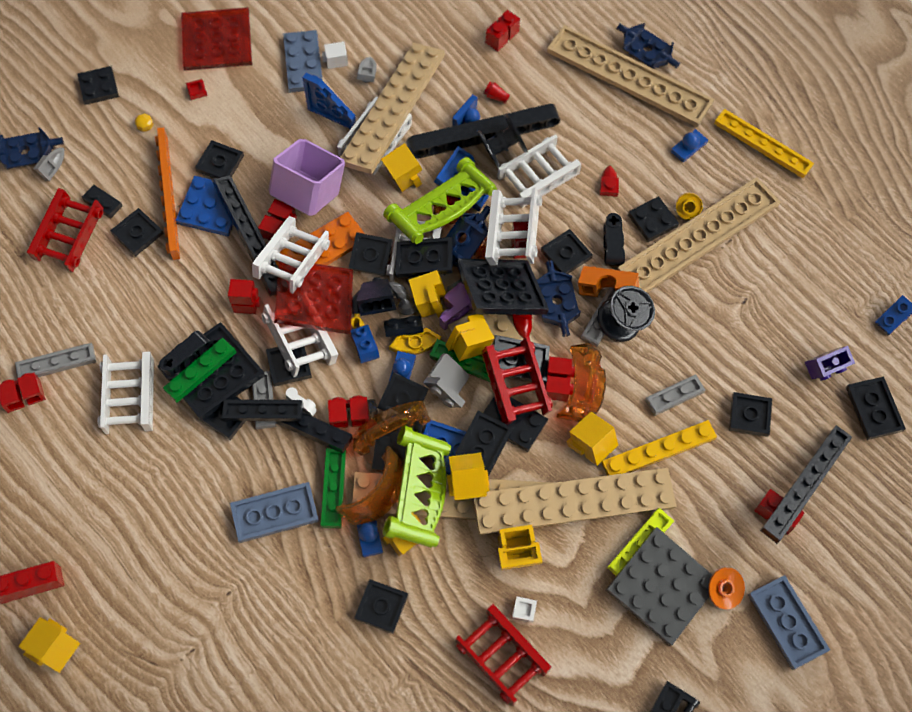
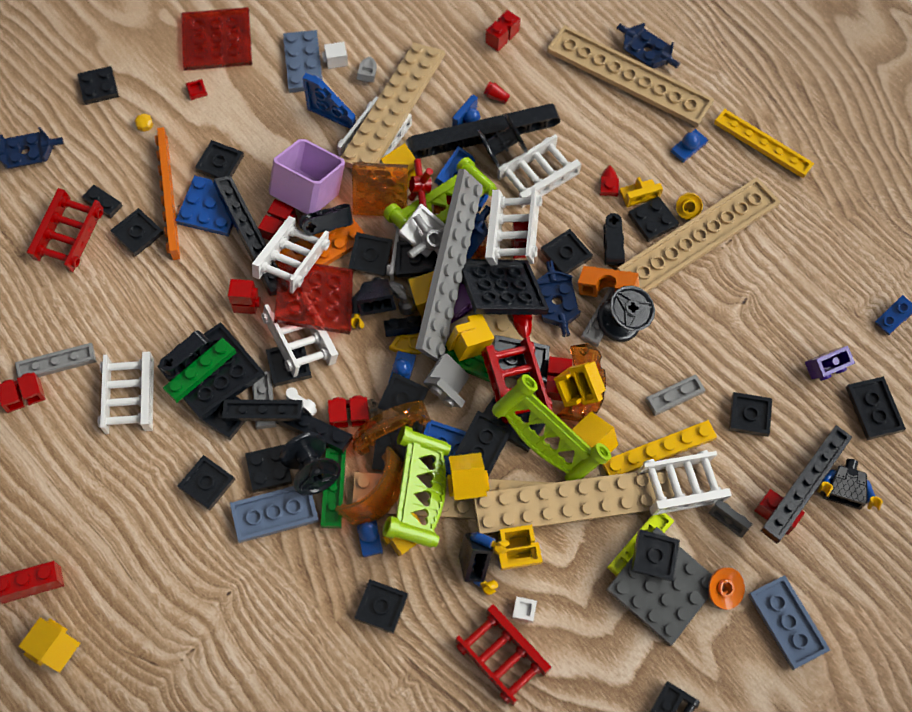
(50, 164): light grey plate -> none
(206, 482): none -> black plate
(266, 469): none -> black plate
(314, 472): none -> black piece
(326, 219): none -> black piece
(365, 344): blue plate -> none
(378, 186): none -> clear orange plate
(412, 233): none -> white tile
(420, 184): none -> red bar
(425, 242): none -> light grey bar
(449, 266): none -> light grey plate
(476, 556): none -> black torso
(522, 398): none -> lime piece
(580, 384): none -> yellow plate
(640, 192): none -> yellow panel
(655, 555): none -> black plate
(680, 501): none -> white fence
(730, 518): none -> dark grey plate
(849, 487): none -> torso

